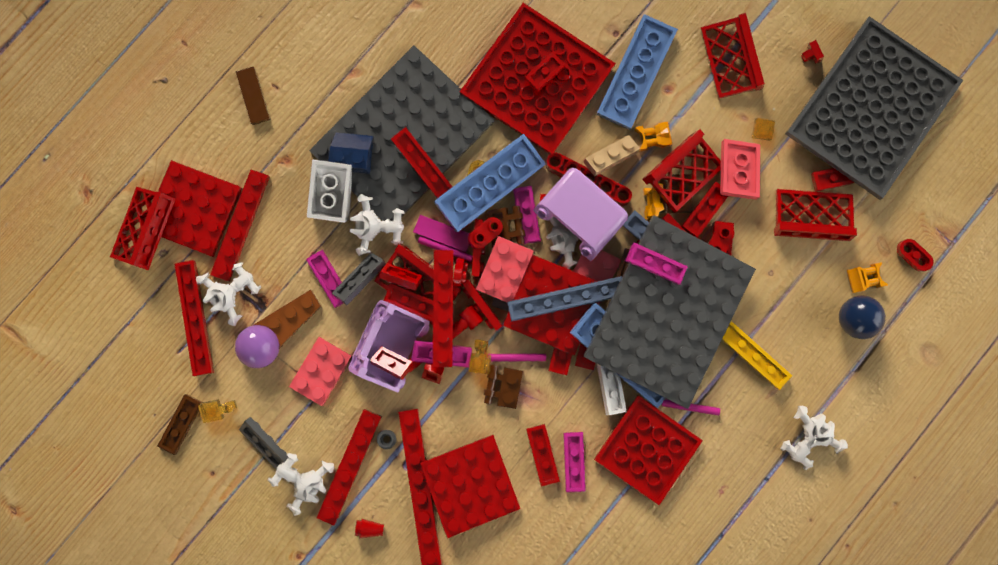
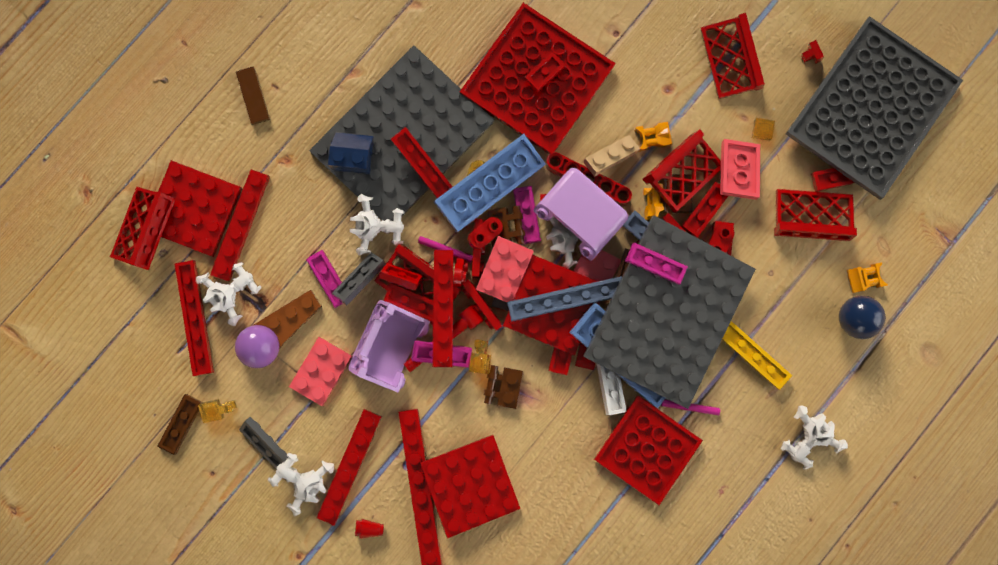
(330, 191): white slope -> none
(380, 439): dark grey plate -> none
(391, 363): plate -> none
(432, 373): red tile -> none
(442, 233): dark pink tile -> none
(517, 357): dark pink bar -> none
(543, 455): red plate -> none
(574, 462): dark pink tile -> none
(637, 72): medium blue plate -> none
(913, 255): red plate -> none

